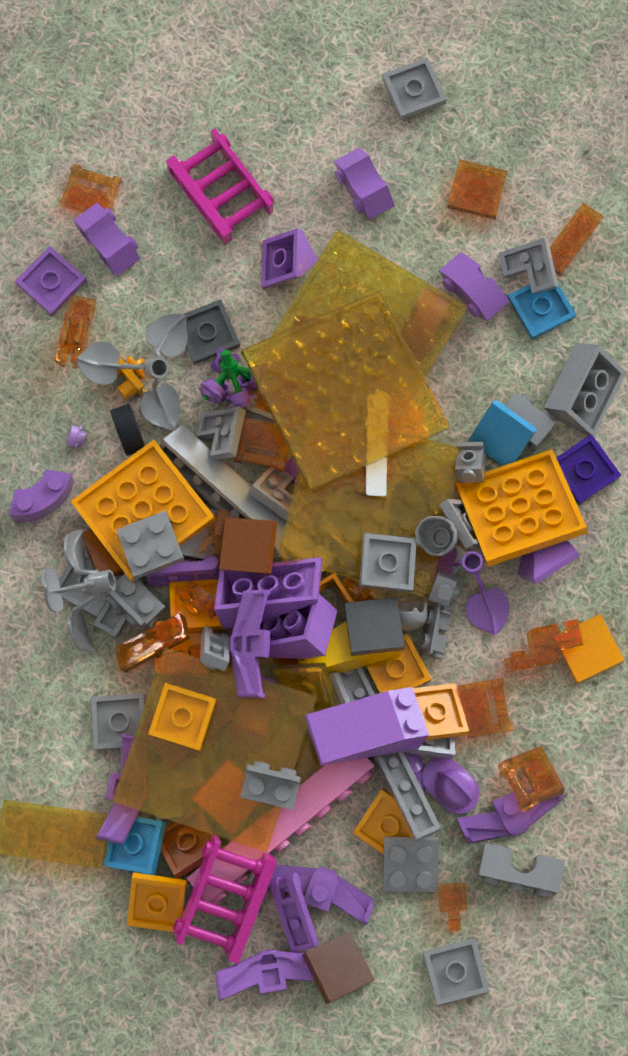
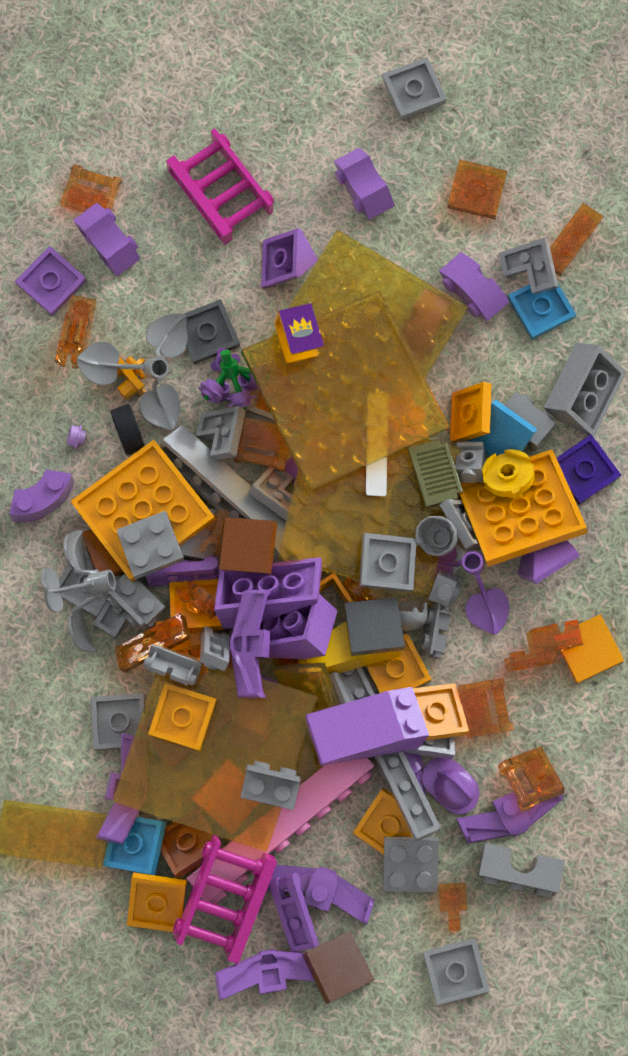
(179, 667): none -> light grey hinge
(298, 333): none -> piece
(435, 472): none -> olive window
(470, 412): none -> light orange tile
(508, 486): none -> yellow plate

